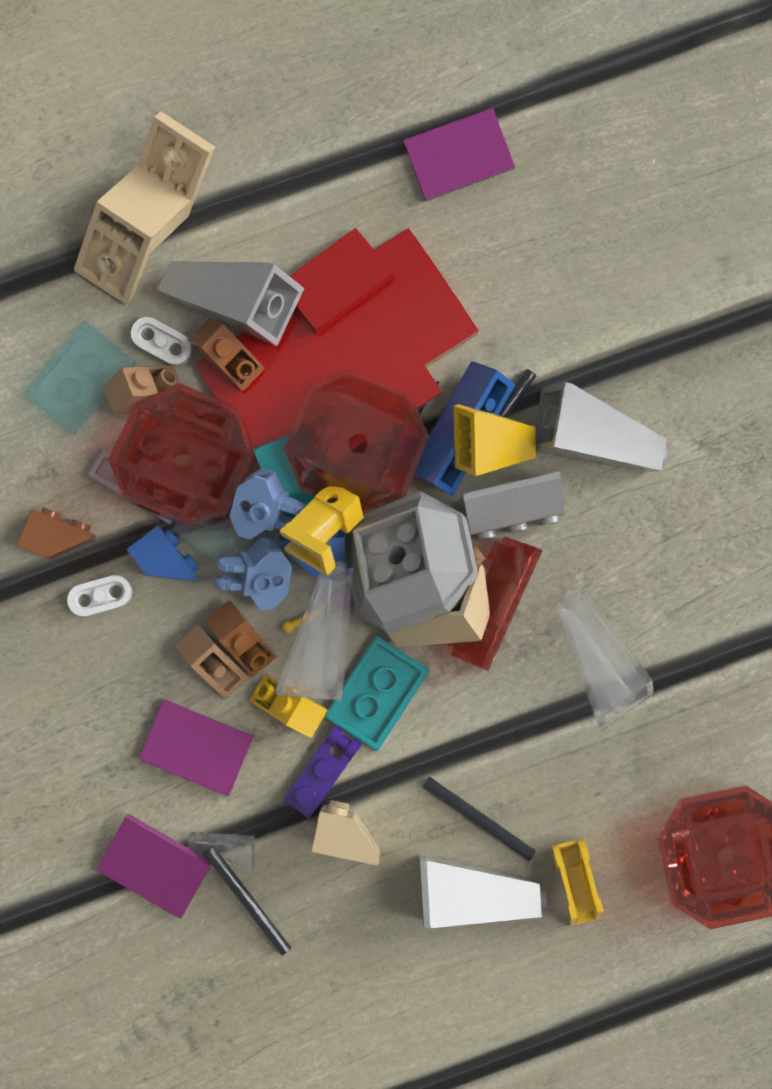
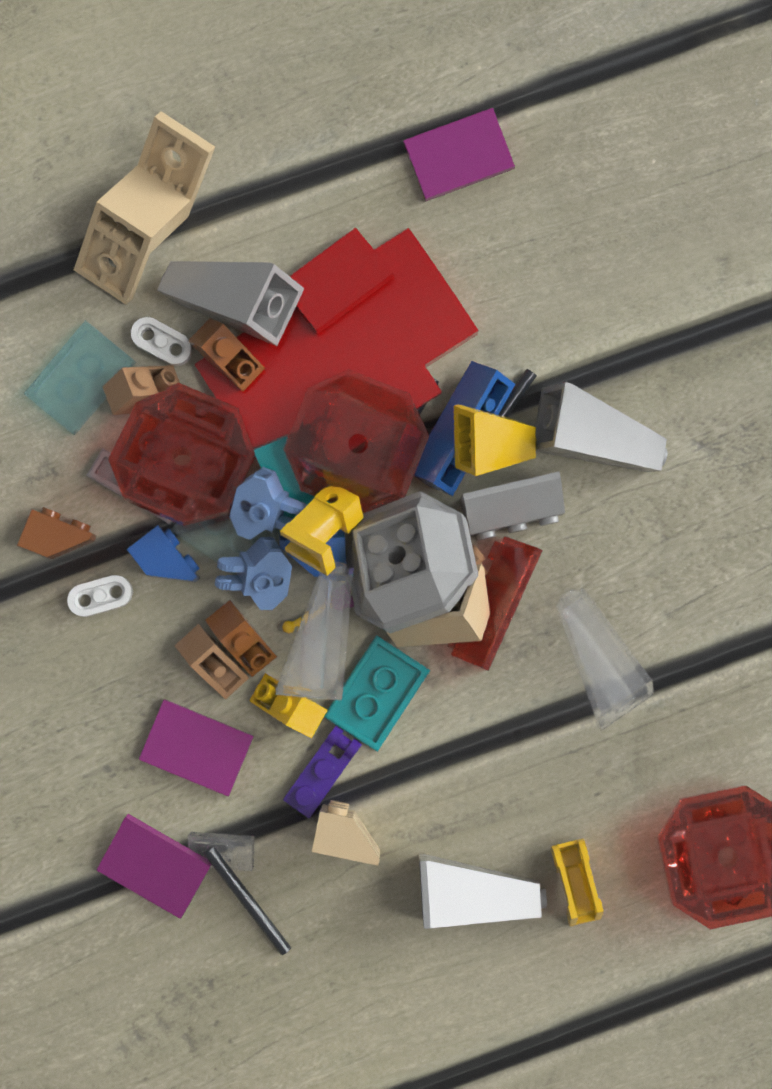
(479, 818): black bar -> none

